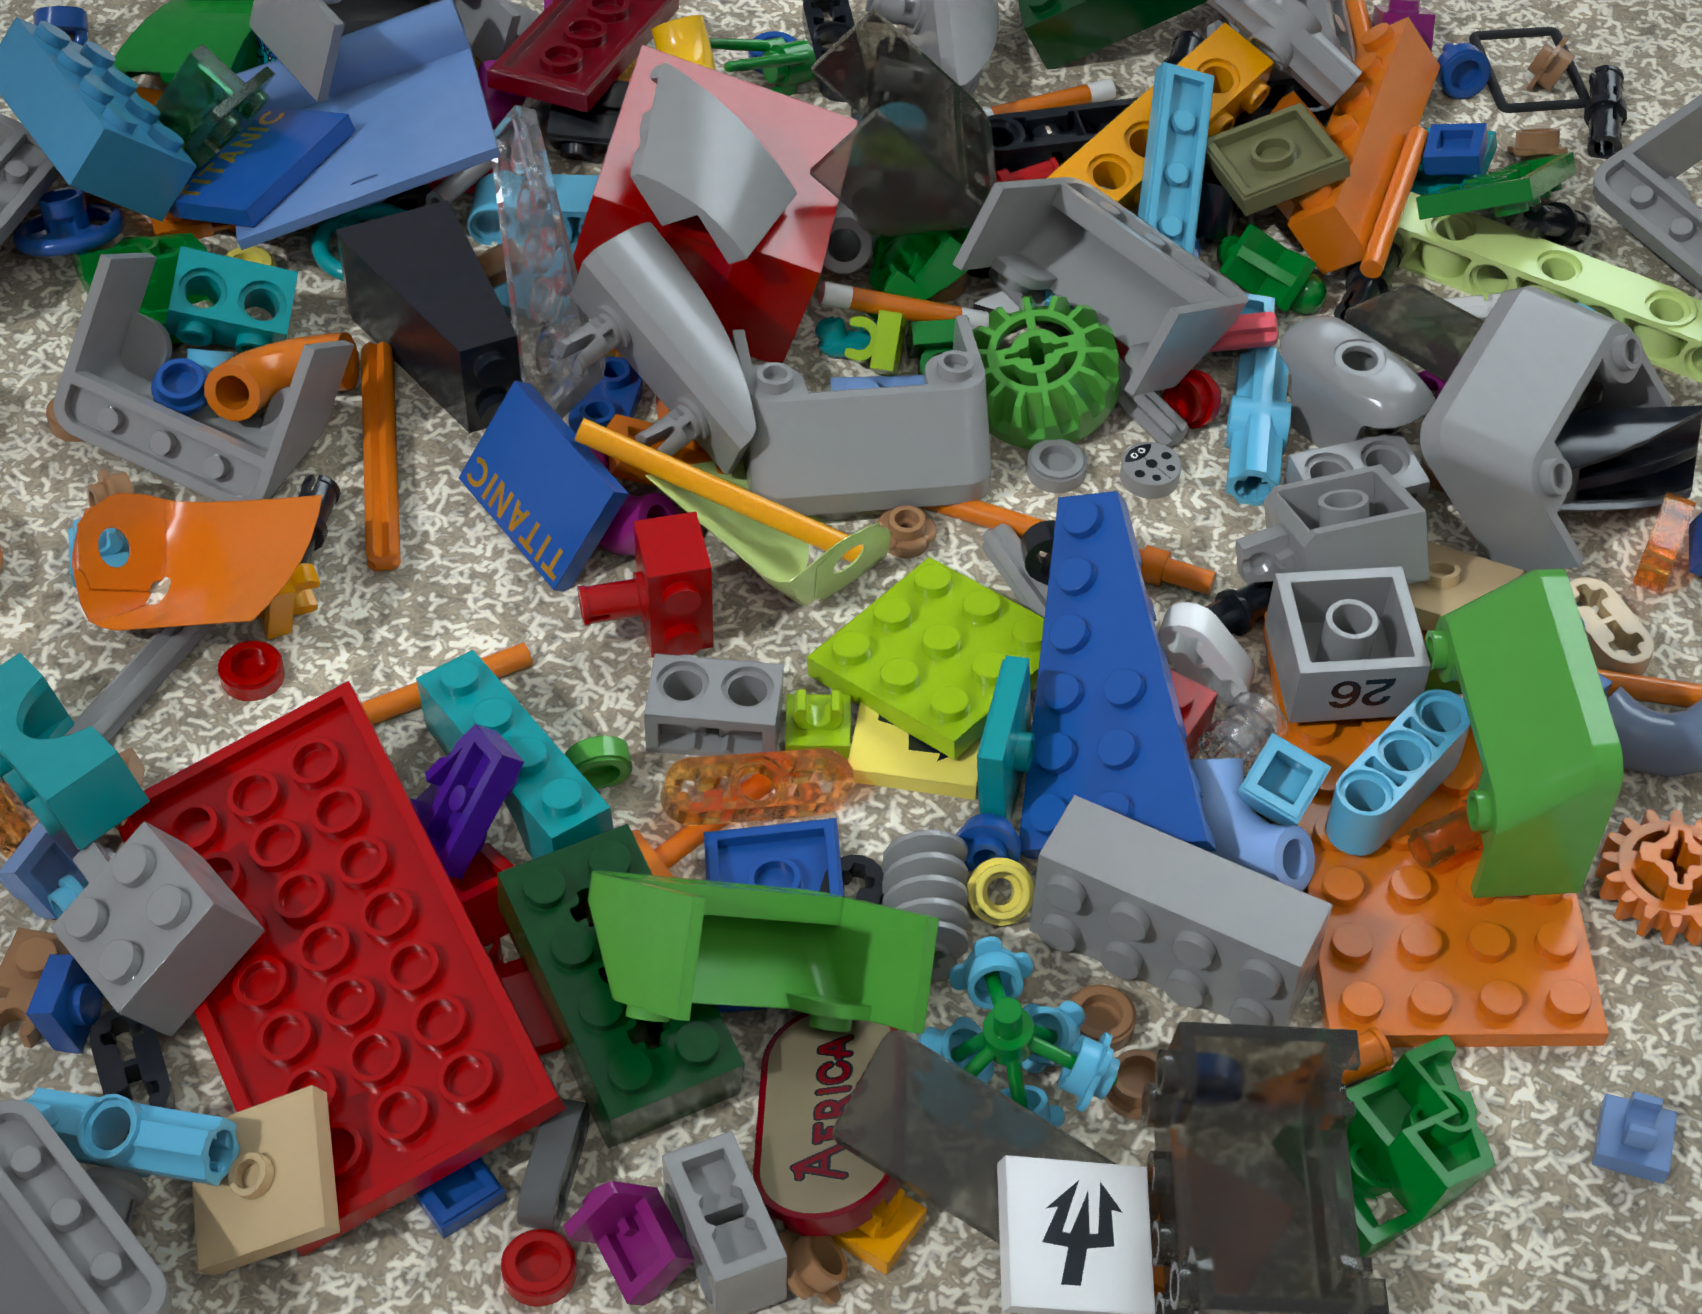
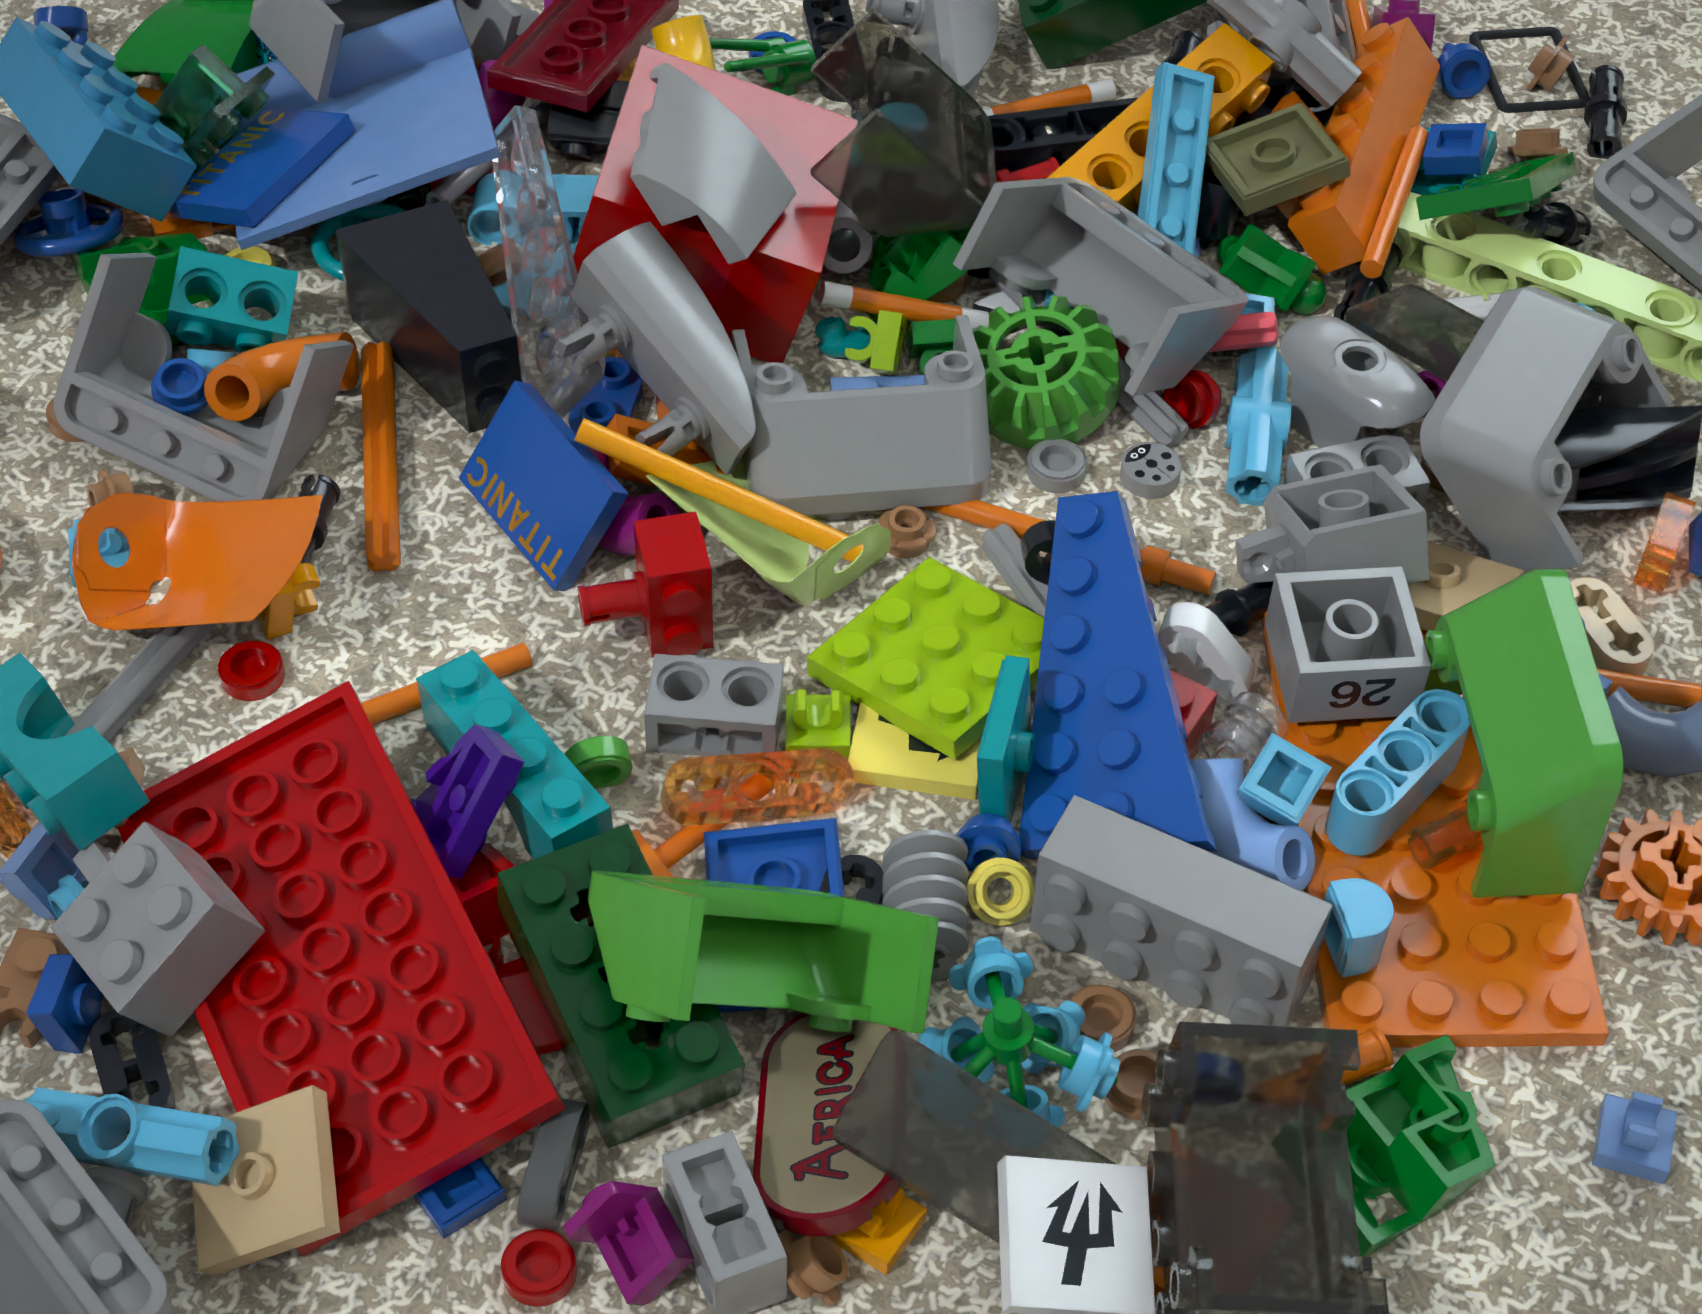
(1357, 924): none -> medium azure brick

